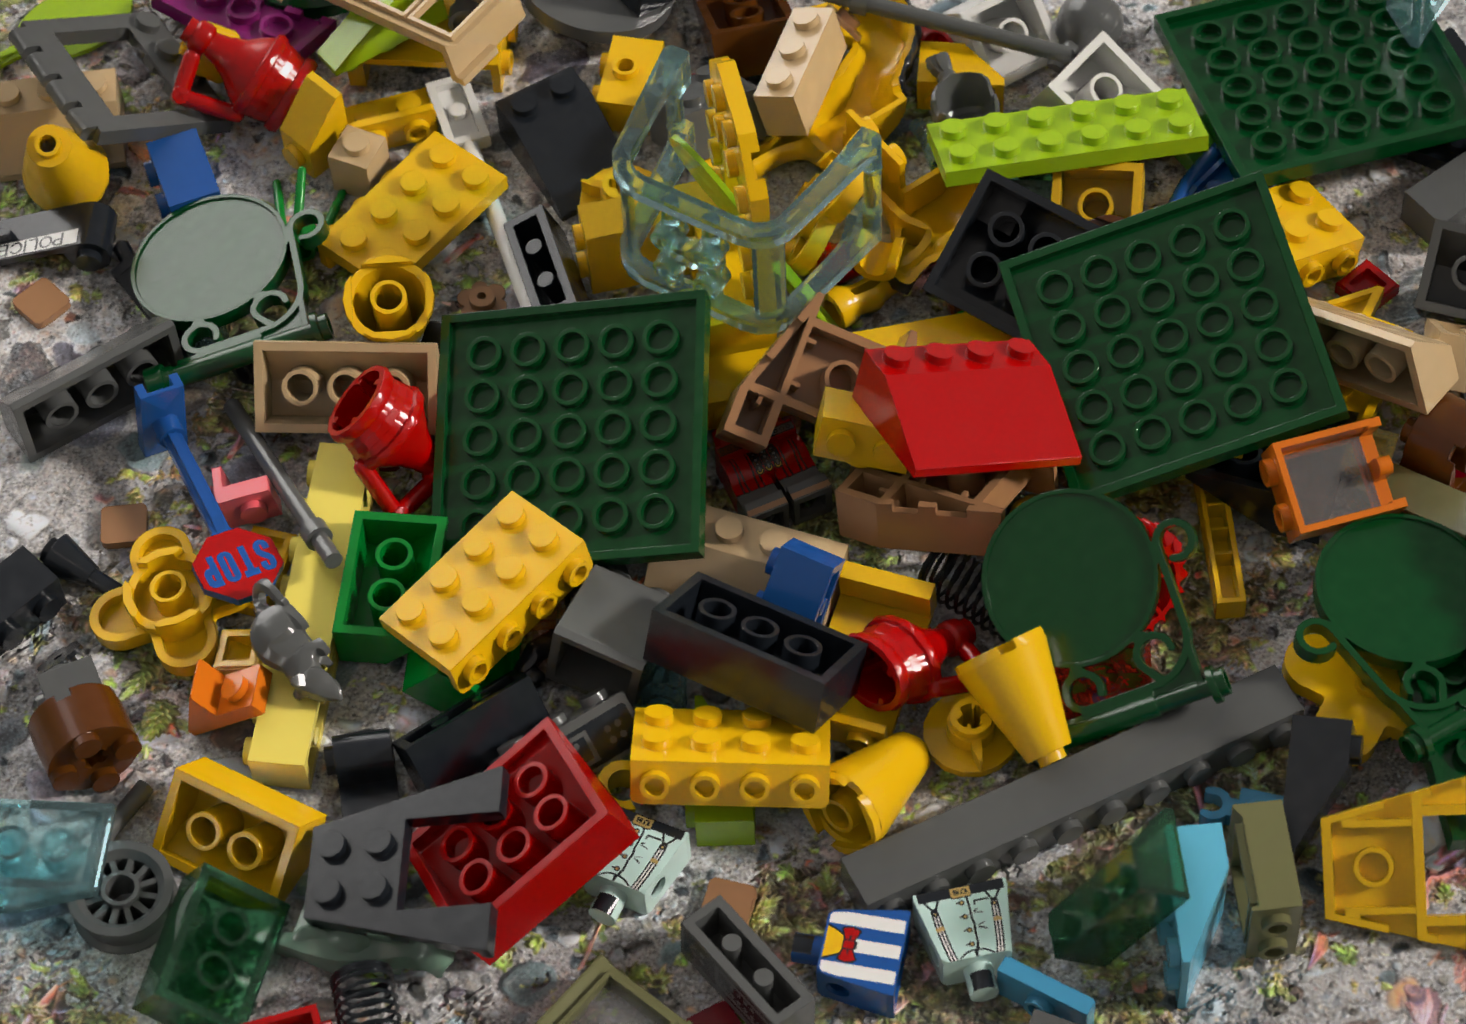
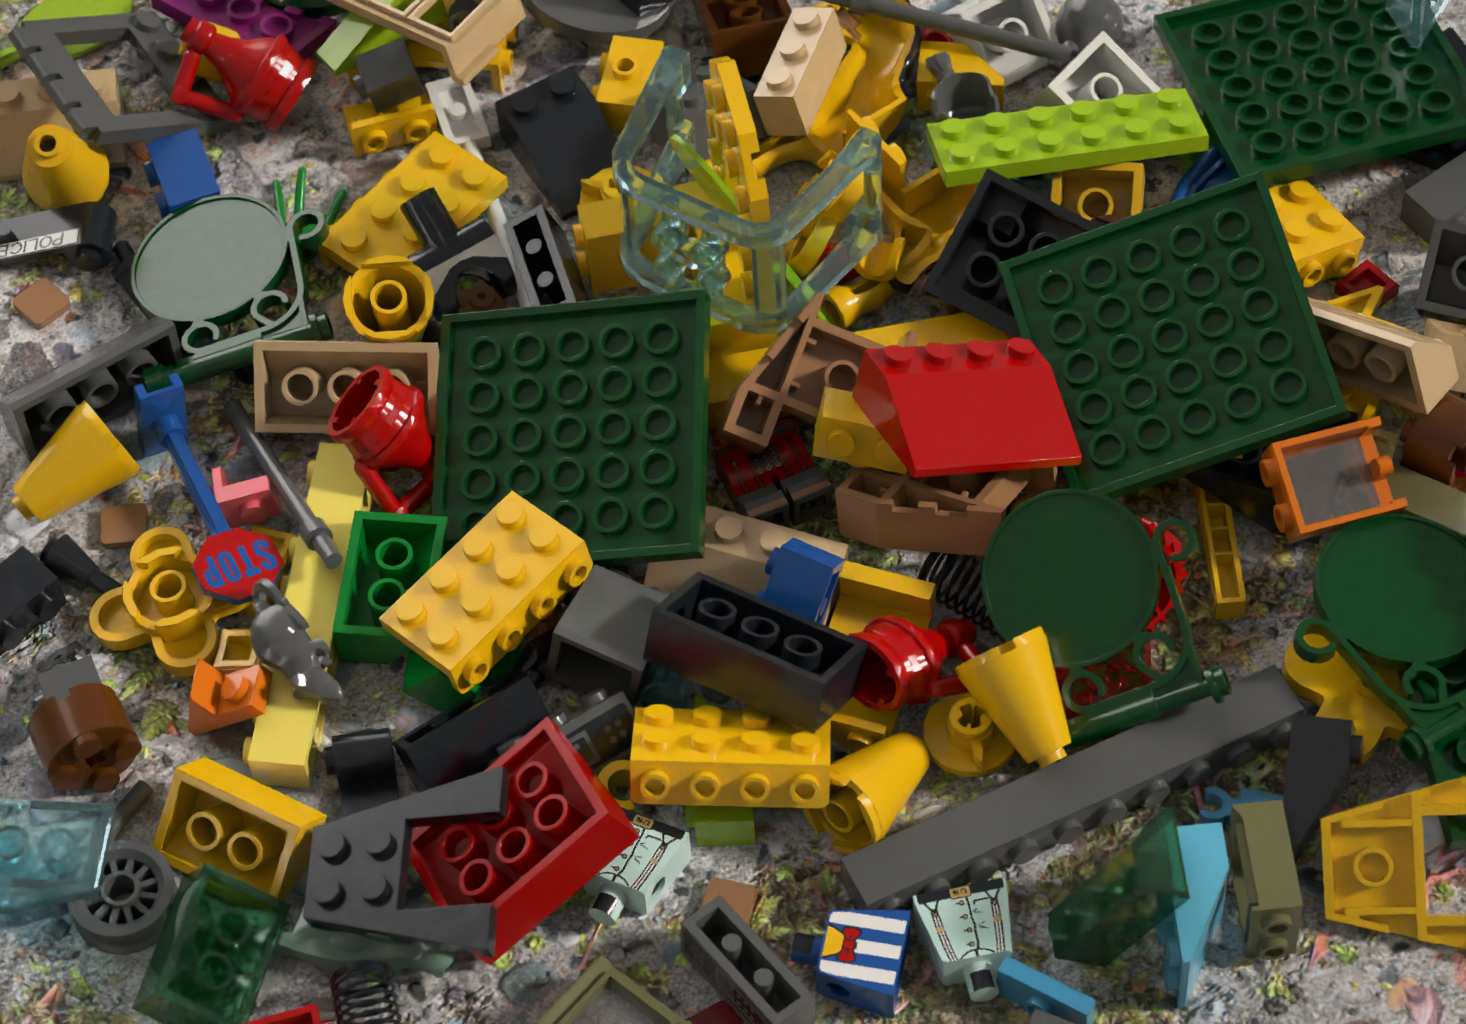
(73, 467): none -> yellow cone
(313, 125): yellow slope -> none
(358, 161): tan brick -> none
(387, 75): none -> dark grey brick
(455, 251): none -> black connector

